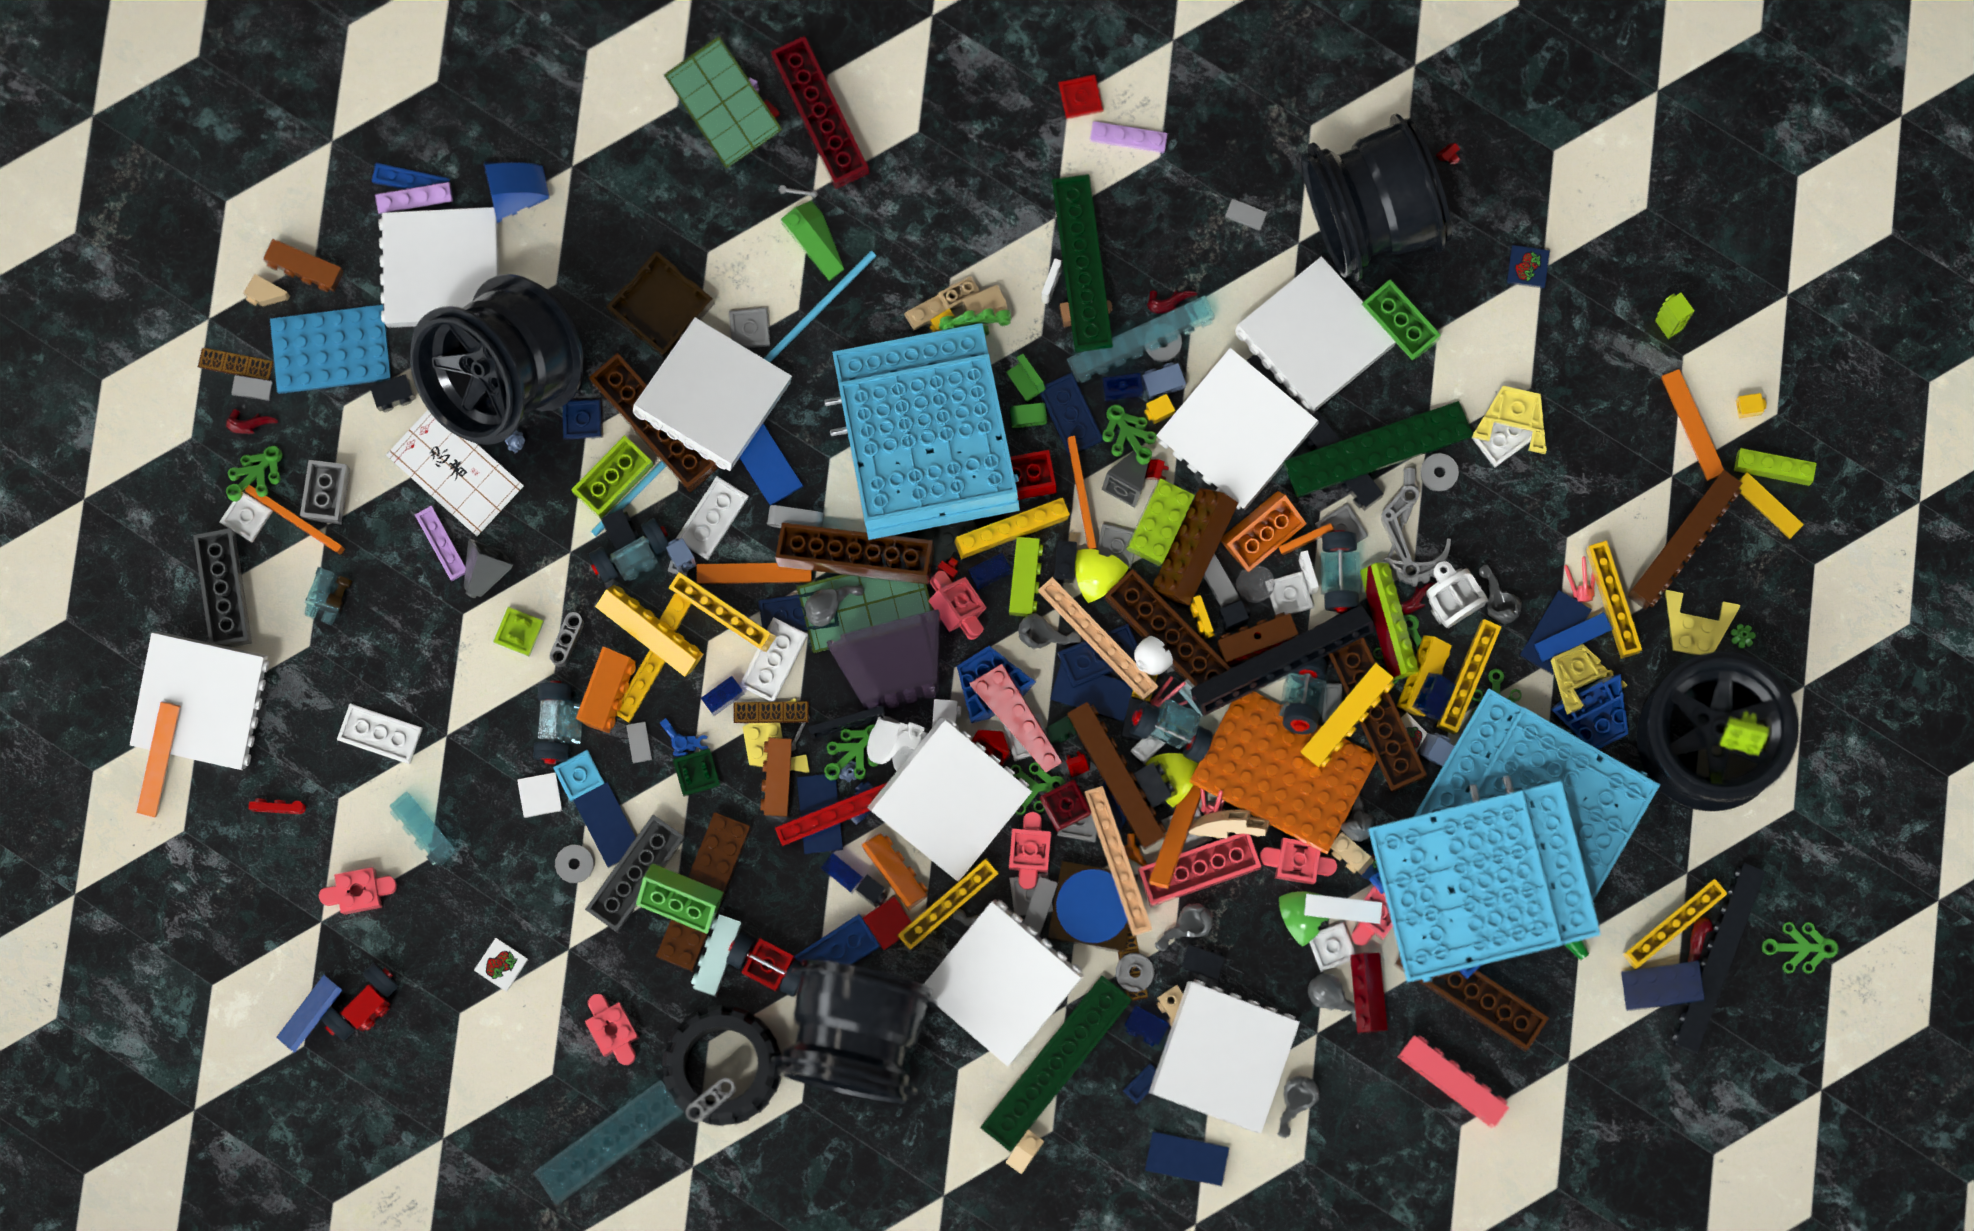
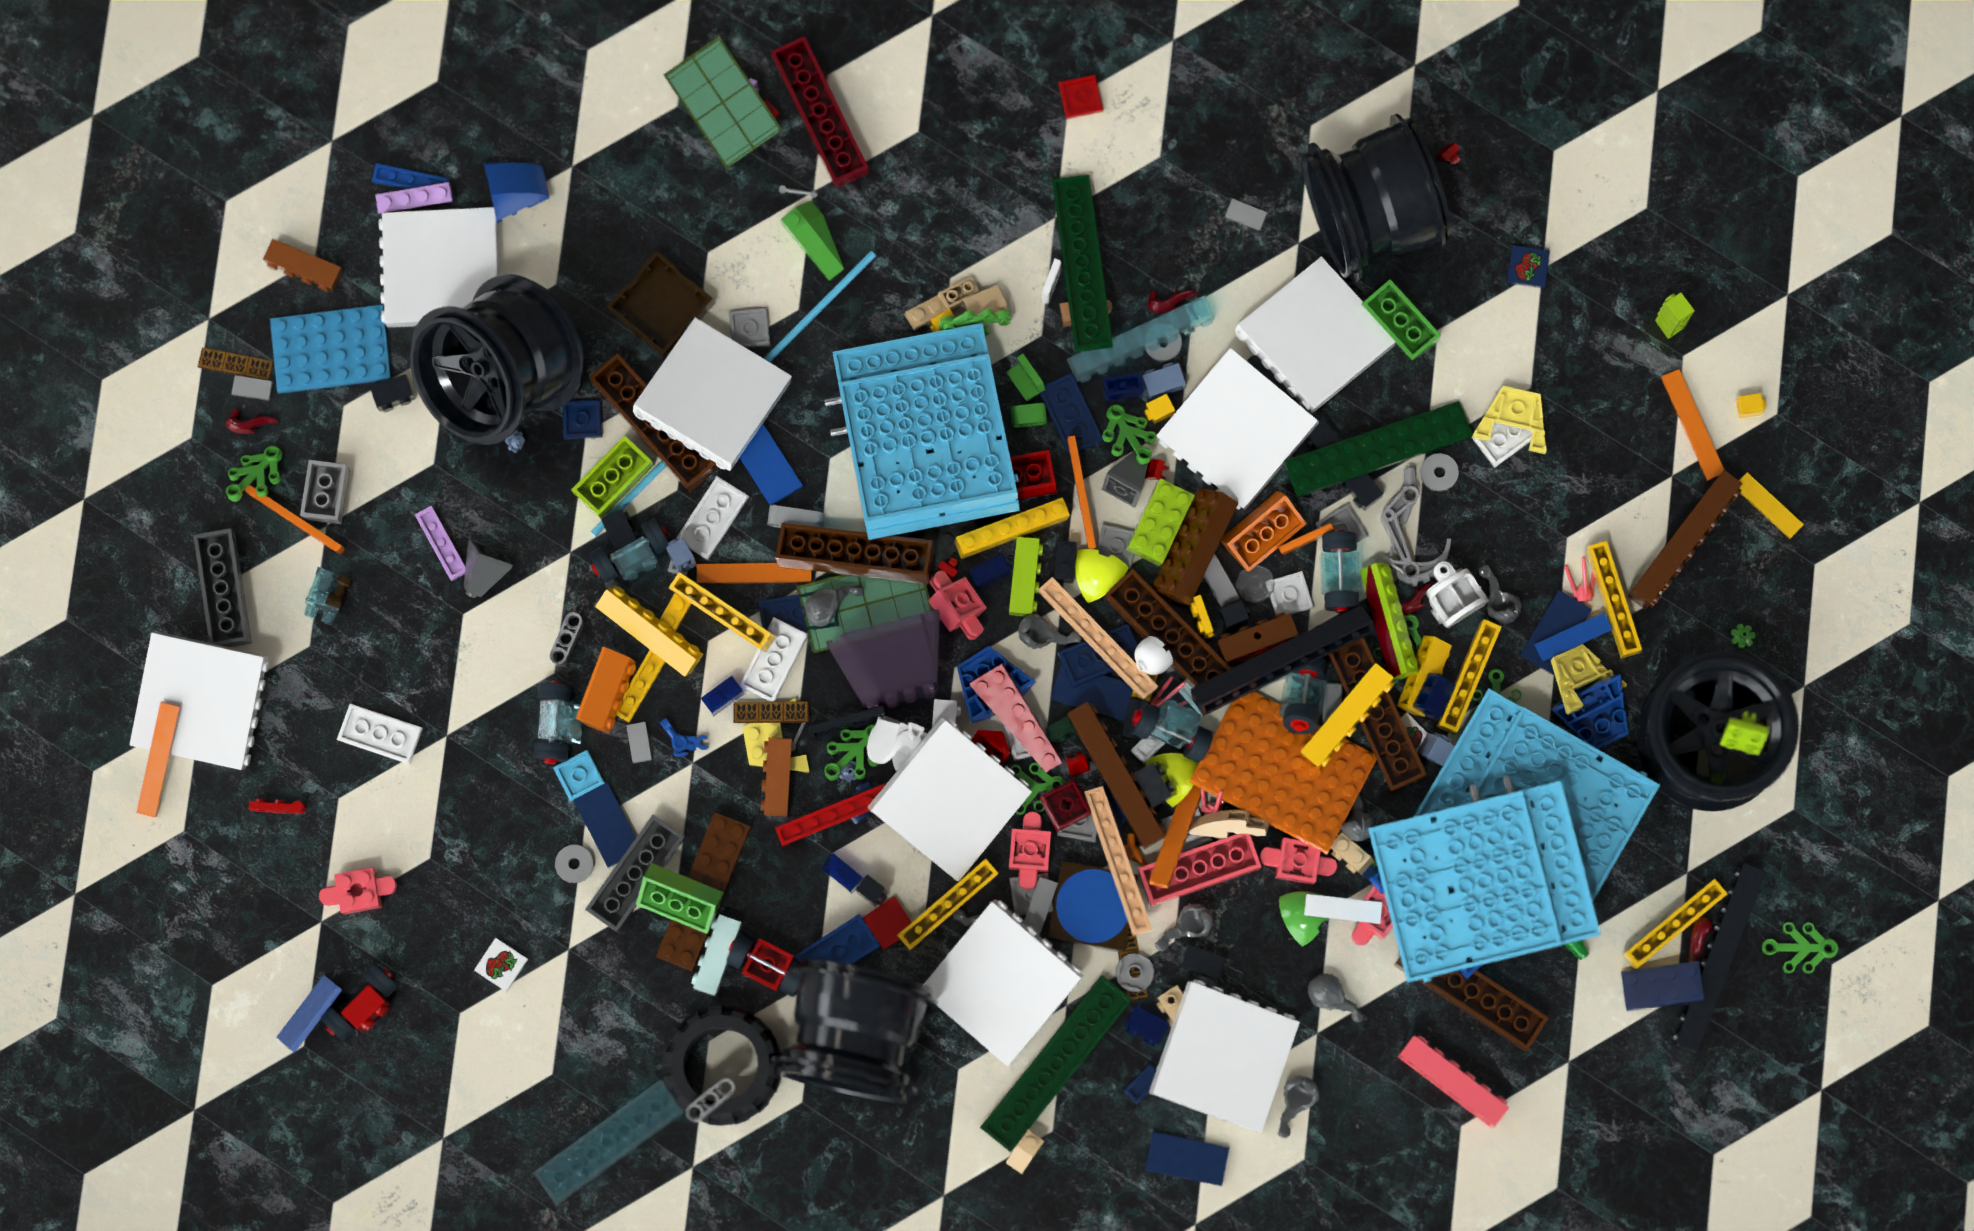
(246, 517): white tile -> none
(263, 292): tan slope -> none
(423, 829): clear light blue brick -> none
(455, 473): white piece -> none
(518, 631): lime plate -> none
(539, 795): white tile -> none
(612, 1029): coral brick -> none
(696, 772): dark green plate -> none
(815, 794): dark blue tile -> none
(894, 871): orange slope -> none
(1128, 137): lavender plate -> none
(1308, 572): white tile -> none
(1332, 947): white tile -> none
(1368, 992): dark red brick -> none
(1694, 633): light yellow wing -> none
(1775, 467): lime brick -> none

